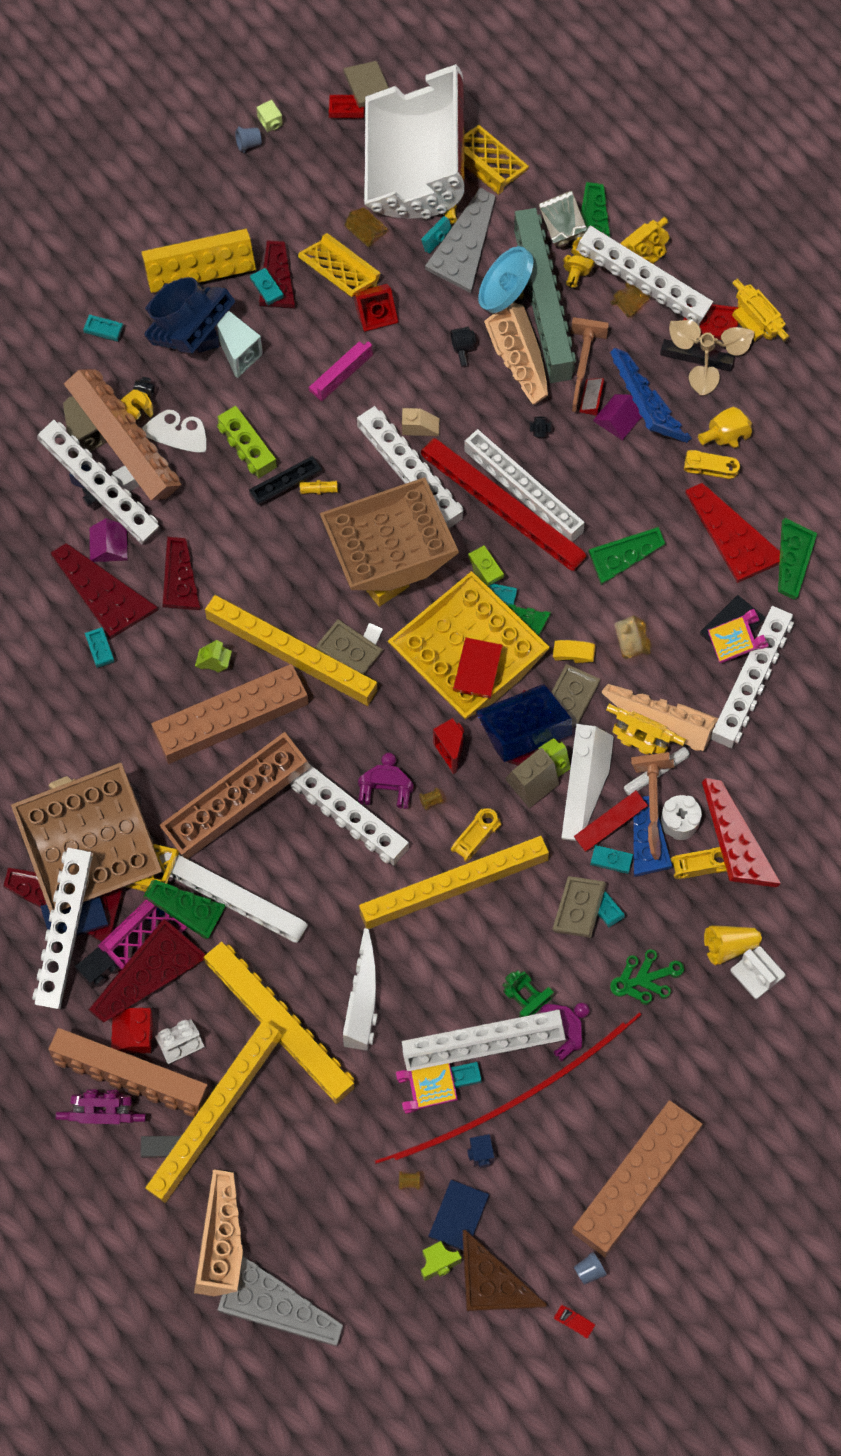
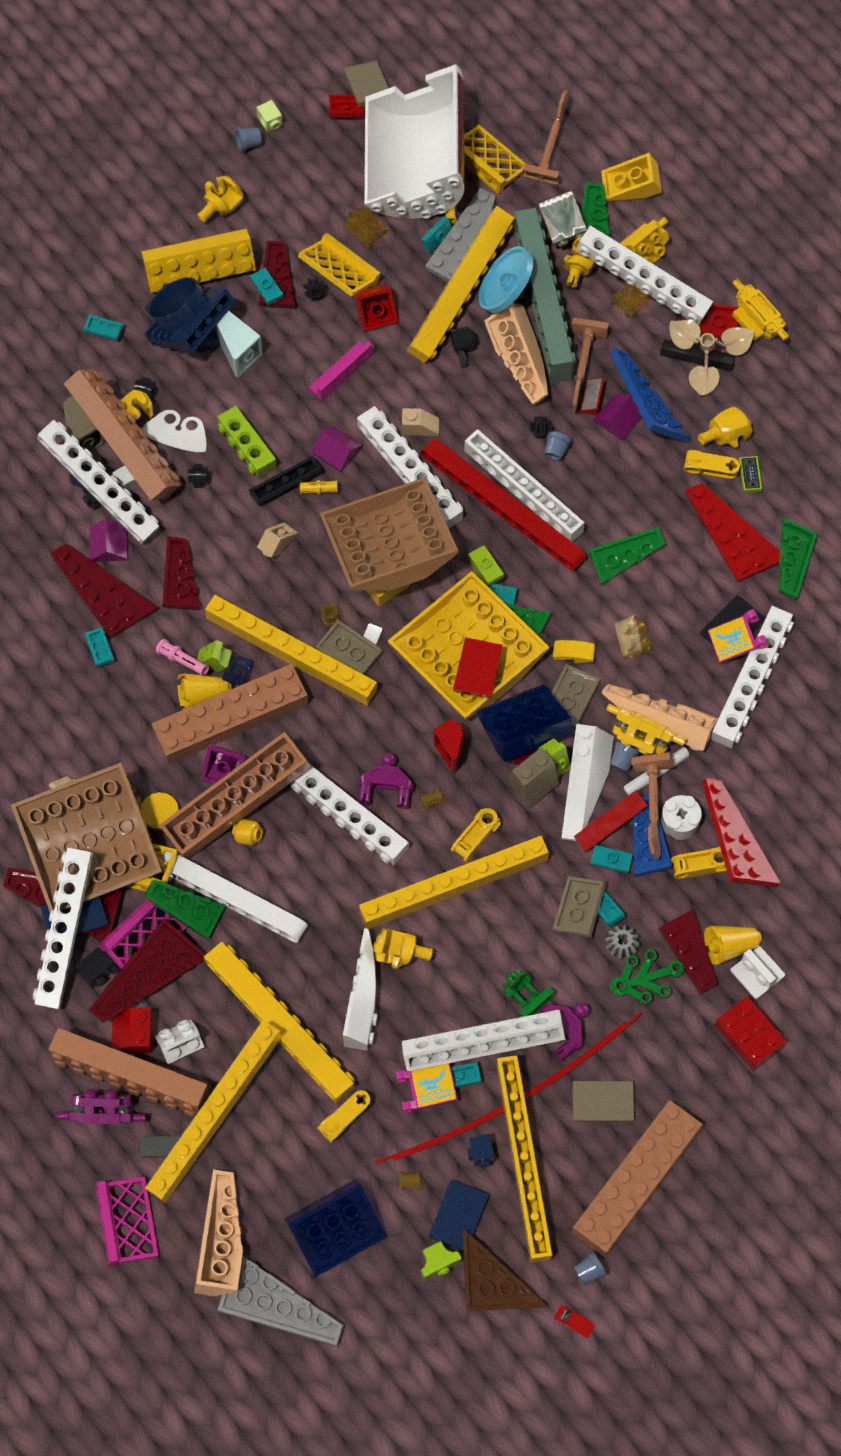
(110, 1228): none -> dark pink fence
(157, 809): none -> yellow tile
(175, 654): none -> bright pink pin
(197, 475): none -> black gear
(199, 688): none -> yellow cone
(220, 763): none -> magenta slope
(222, 200): none -> yellow piece
(237, 670): none -> clear blue plate
(247, 832): none -> yellow head
(276, 539): none -> tan slope
(317, 291): none -> black gear
(329, 614): none -> clear yellow bush
(335, 1227): none -> clear blue slope
(336, 448): none -> magenta slope
(343, 1116): none -> yellow piece
(398, 948): none -> yellow piece
(460, 284): none -> yellow brick
(523, 1159): none -> yellow brick
(542, 172): none -> nougat piece
(556, 445): none -> sand blue piece
(603, 1101): none -> dark tan tile
(613, 942): none -> light grey gear
(622, 756): none -> sand blue piece
(632, 179): none -> yellow slope
(689, 948): none -> dark red wing
(750, 474): none -> tile
(750, 1033): none -> red brick

